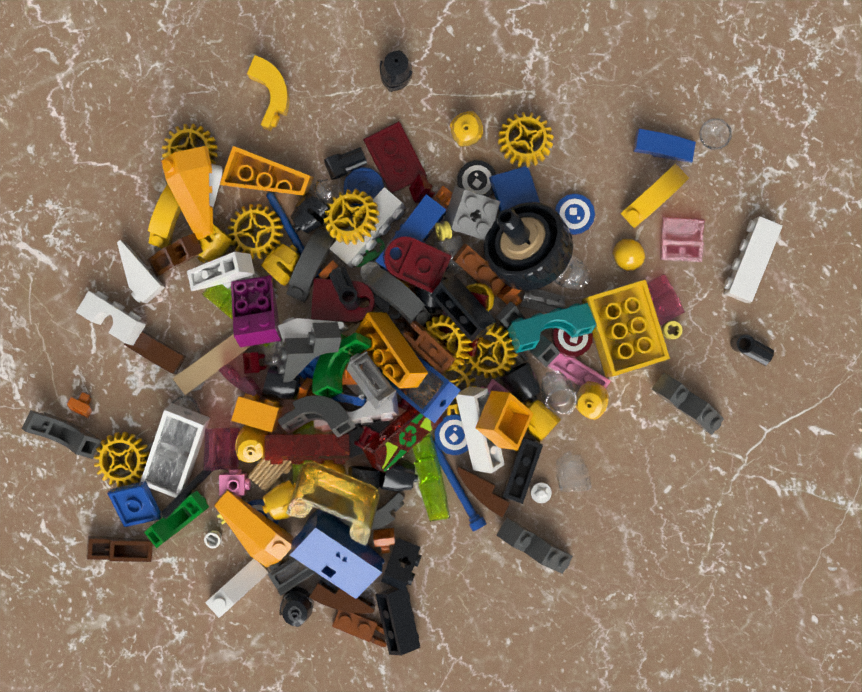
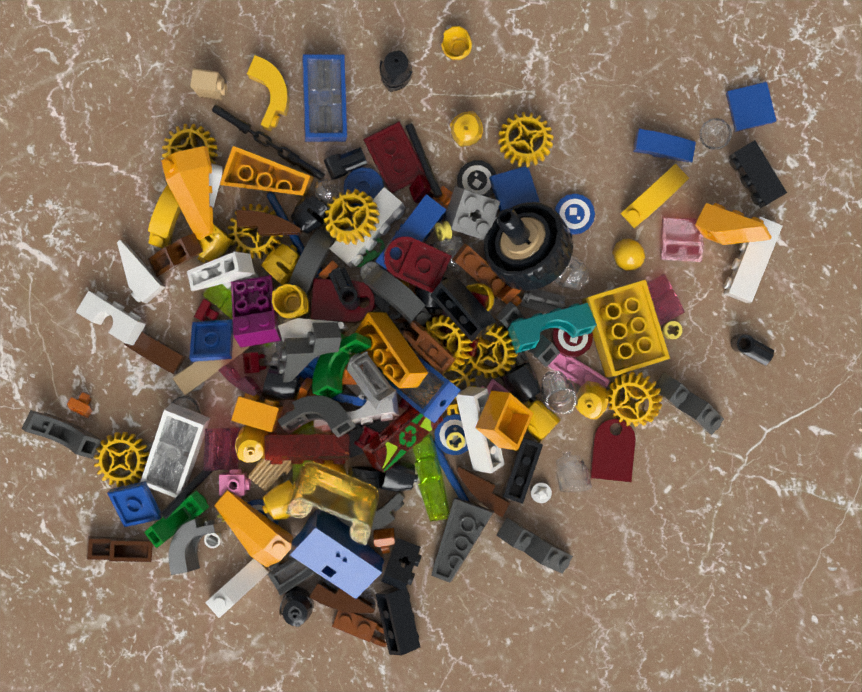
(185, 542): none -> arch
(205, 310): none -> dark red tile
(208, 84): none -> tan brick
(211, 340): none -> blue tile
(245, 127): none -> black piece
(266, 223): none -> reddish brown slope
(290, 301): none -> yellow helmet
(324, 98): none -> clear brick
(423, 160): none -> black bar
(456, 43): none -> yellow hair
(460, 444): none -> light yellow bush
(460, 534): none -> dark grey wing
(612, 453): none -> dark red tile
(630, 384): none -> yellow gear
(730, 227): none -> light orange slope
(751, 106): none -> blue tile
(757, 174): none -> black brick

